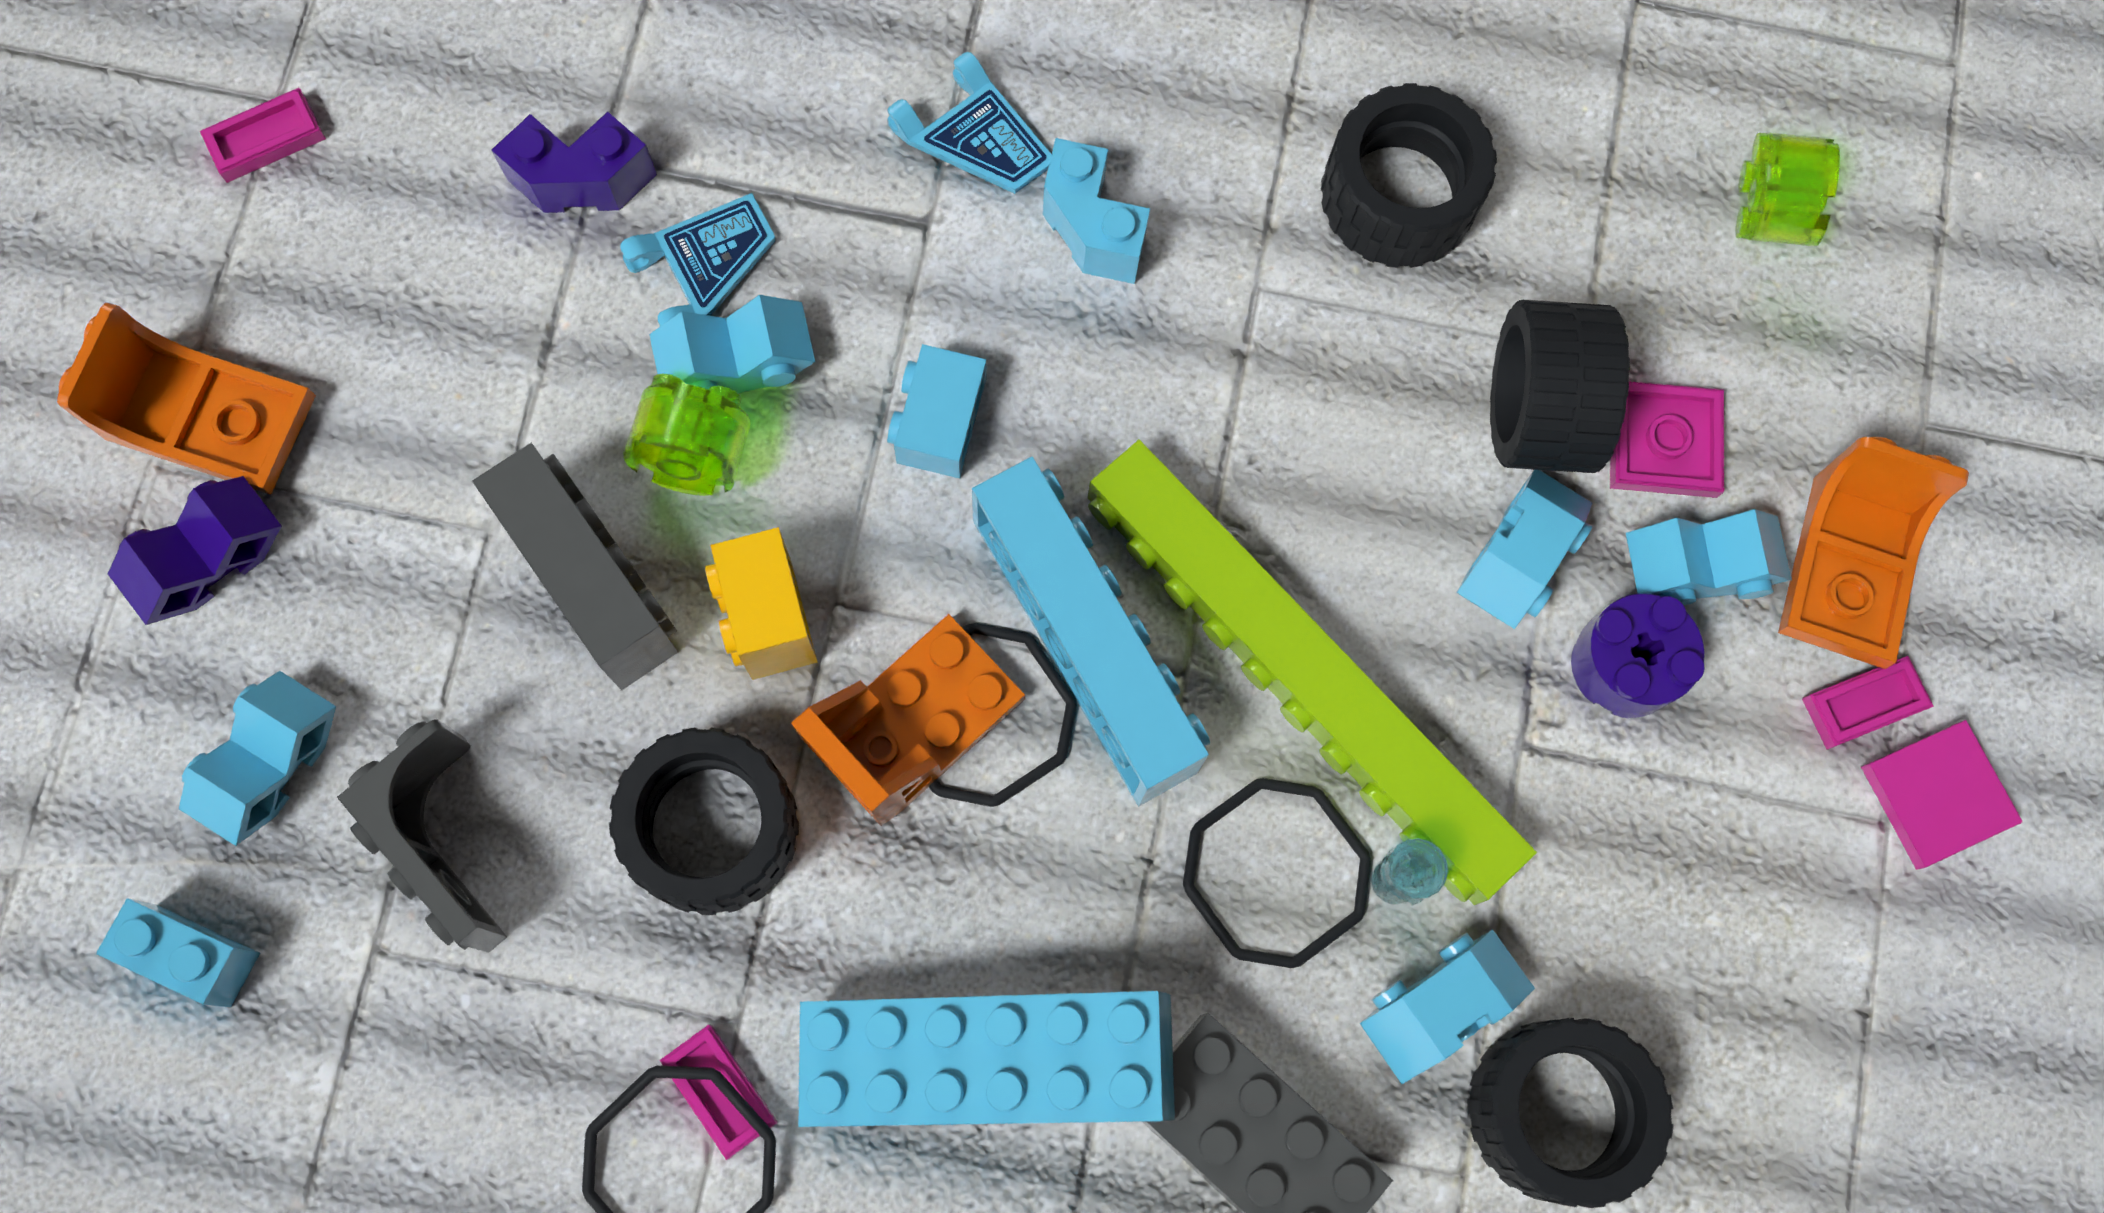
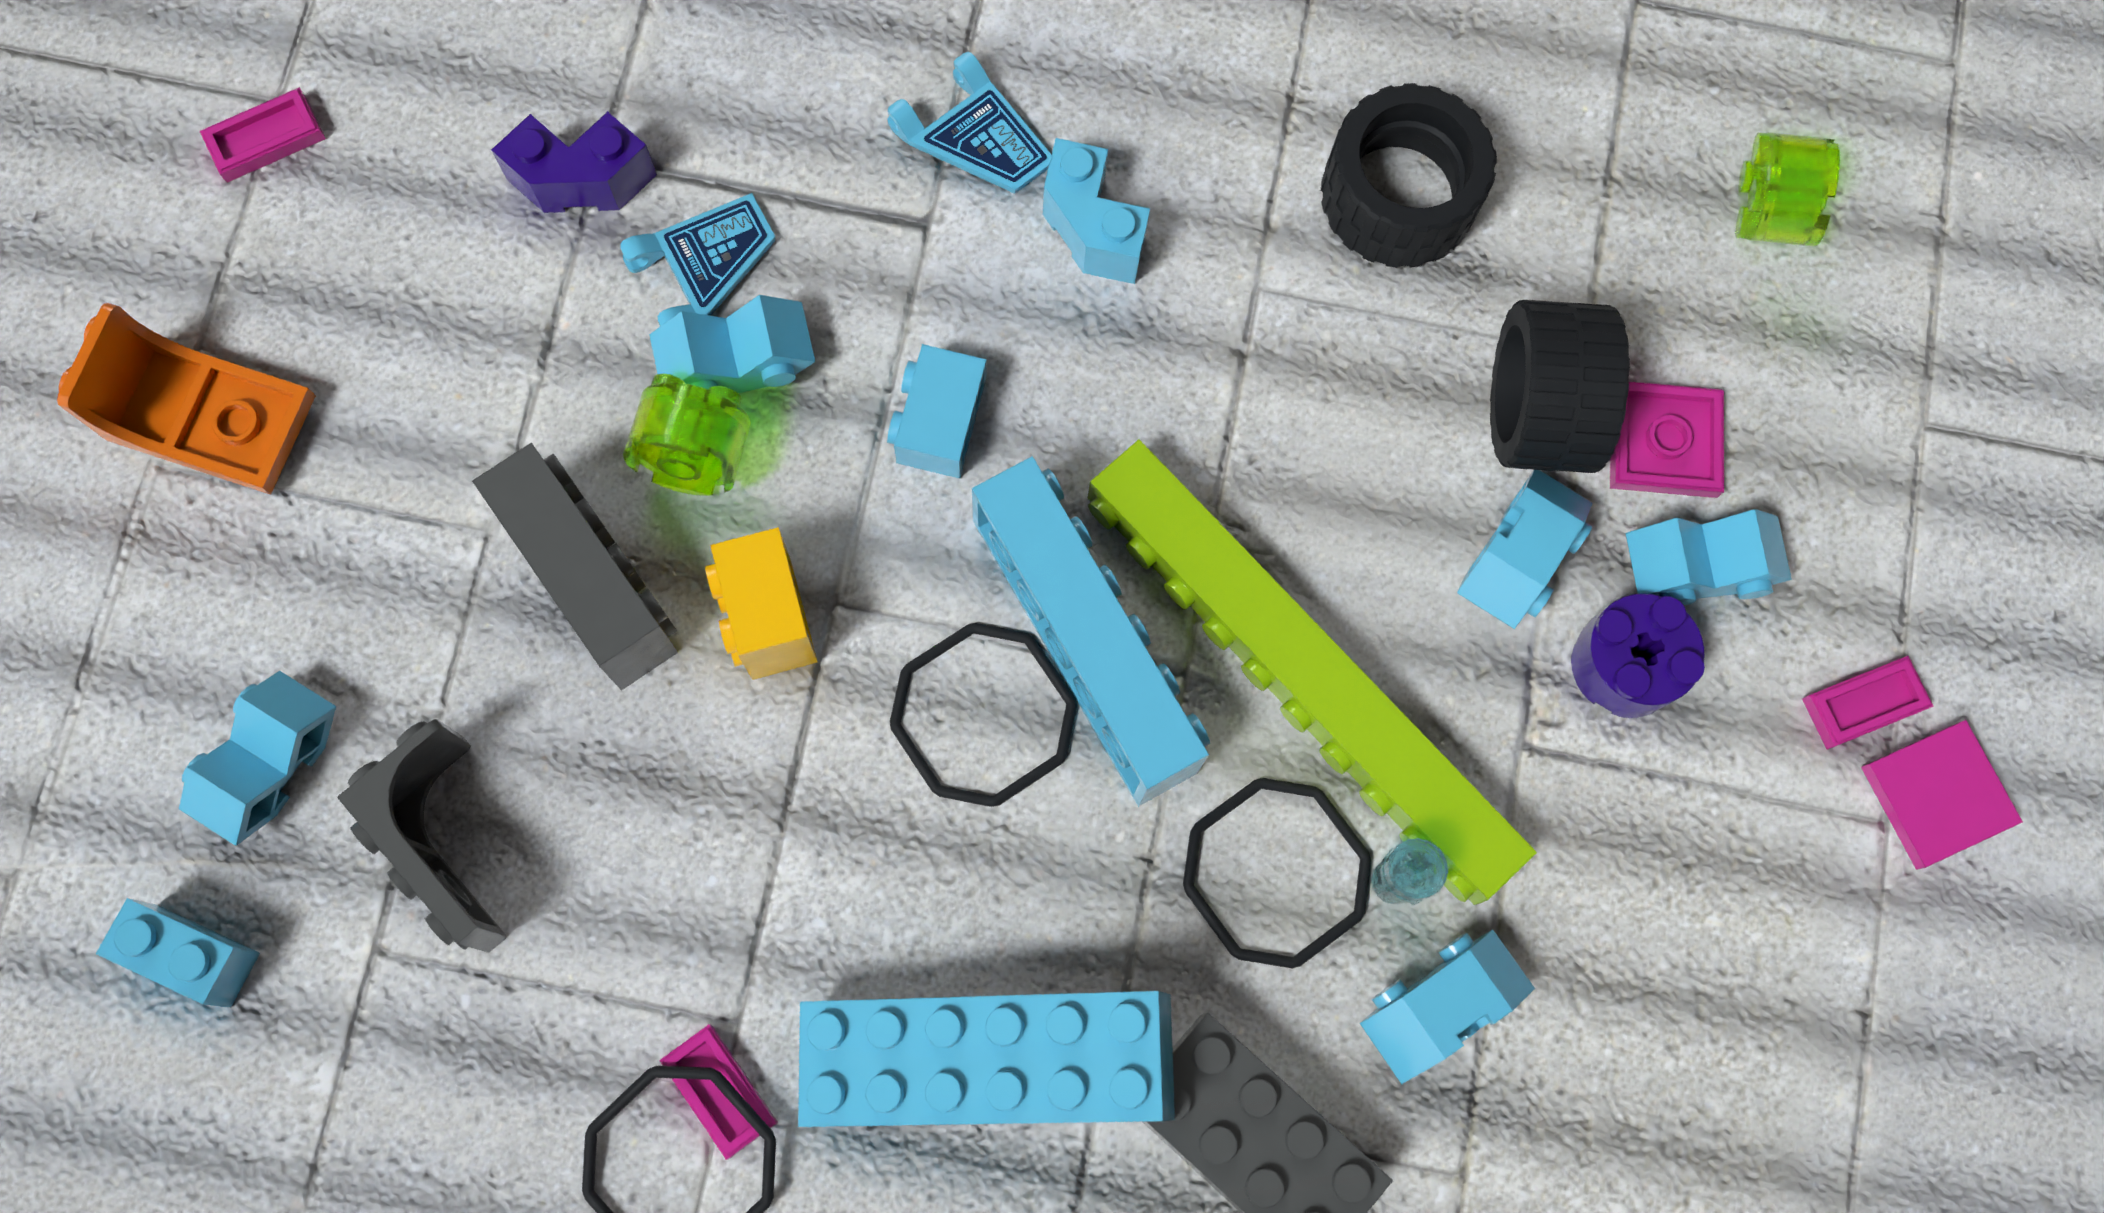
(174, 566): dark purple brick -> none
(650, 779): black tyre -> none
(910, 720): orange bracket -> none
(1639, 1101): black tyre -> none
(1864, 547): orange bracket -> none

